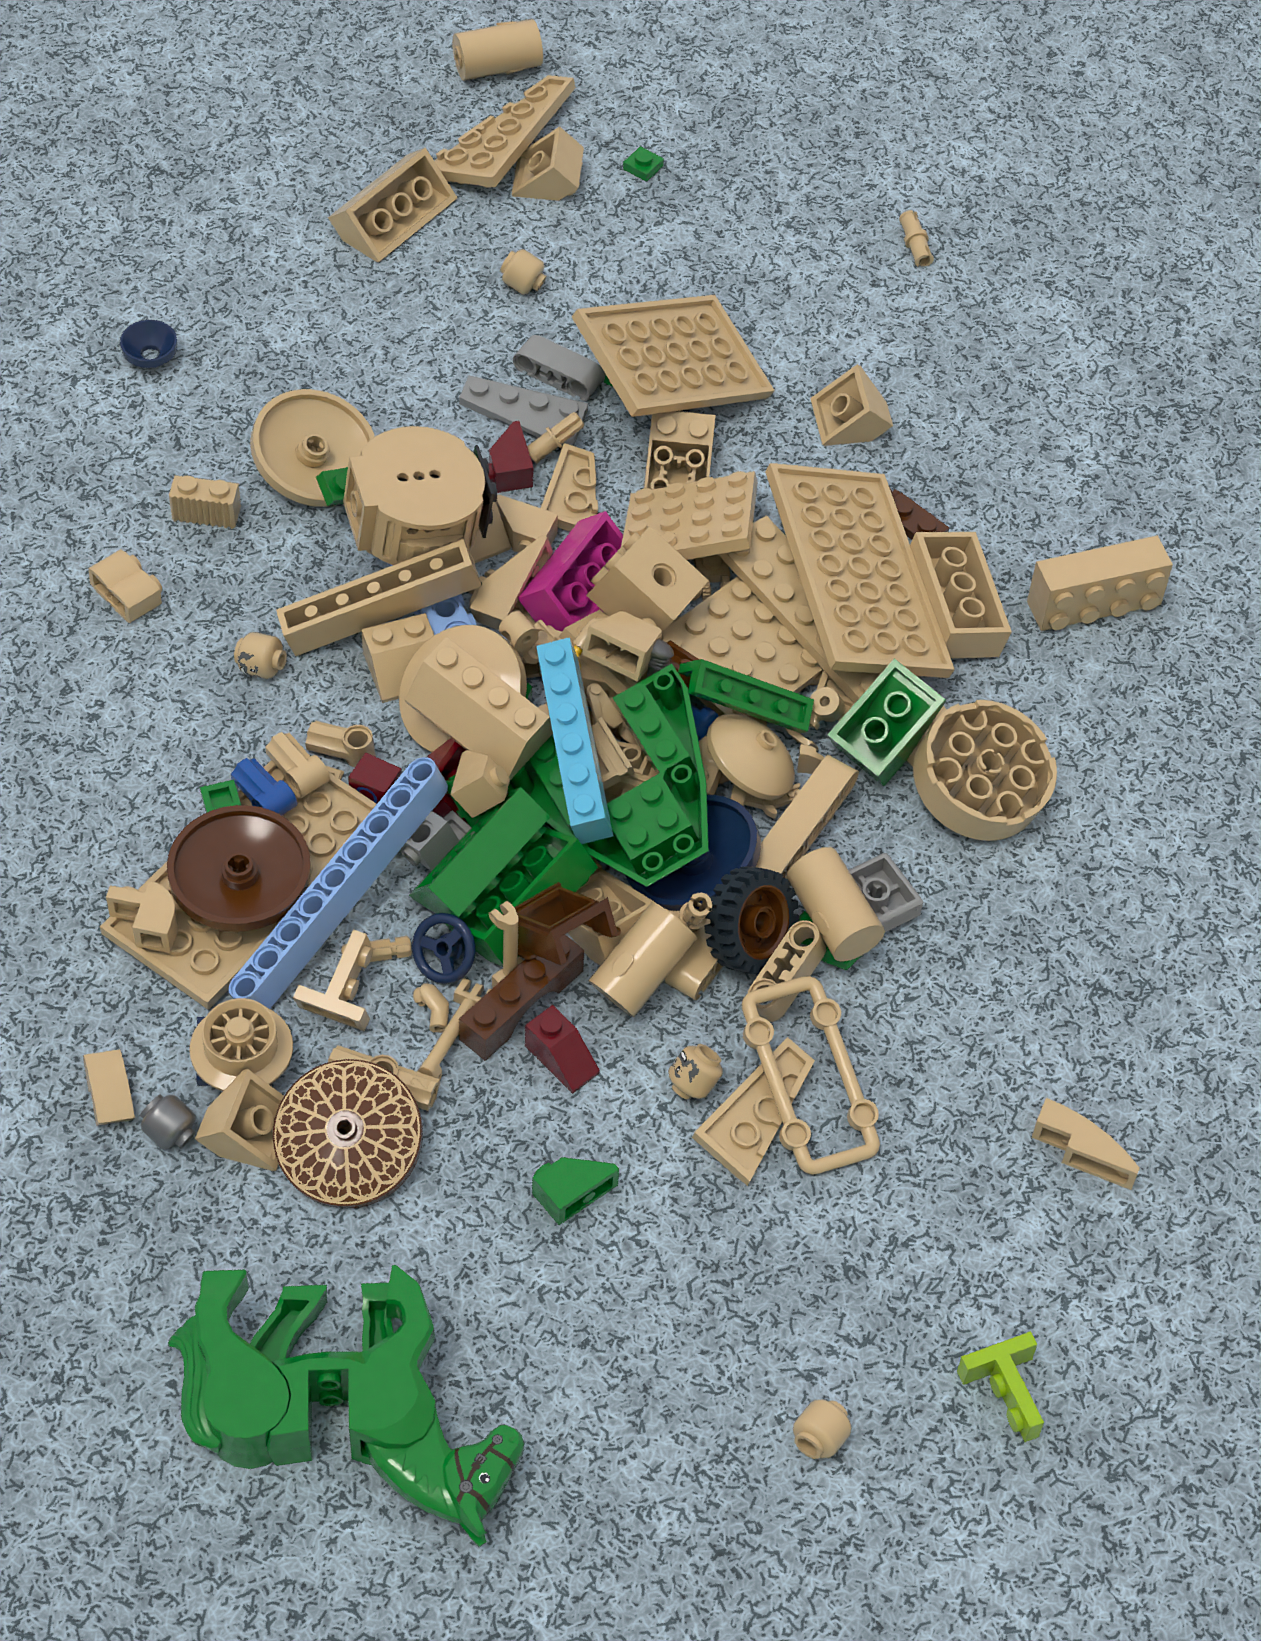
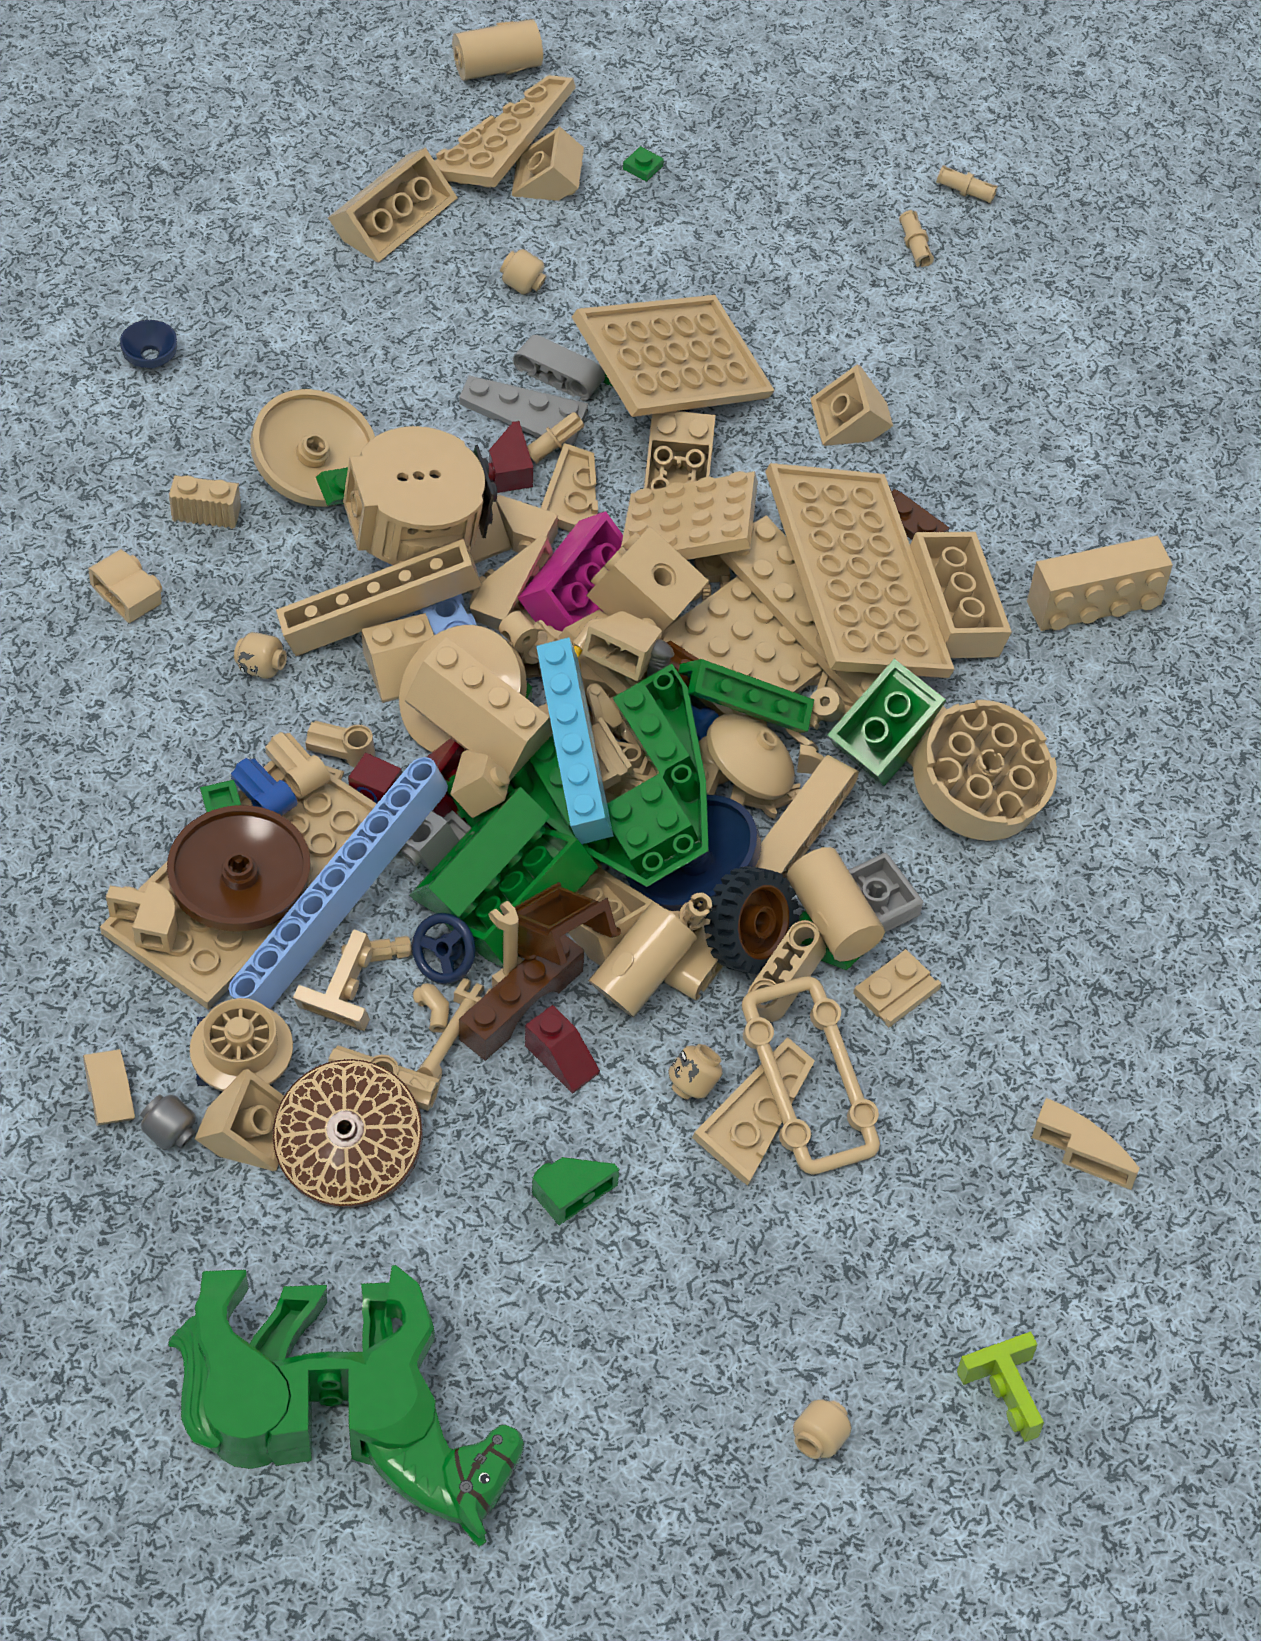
(897, 988): none -> tan plate
(966, 184): none -> tan pin

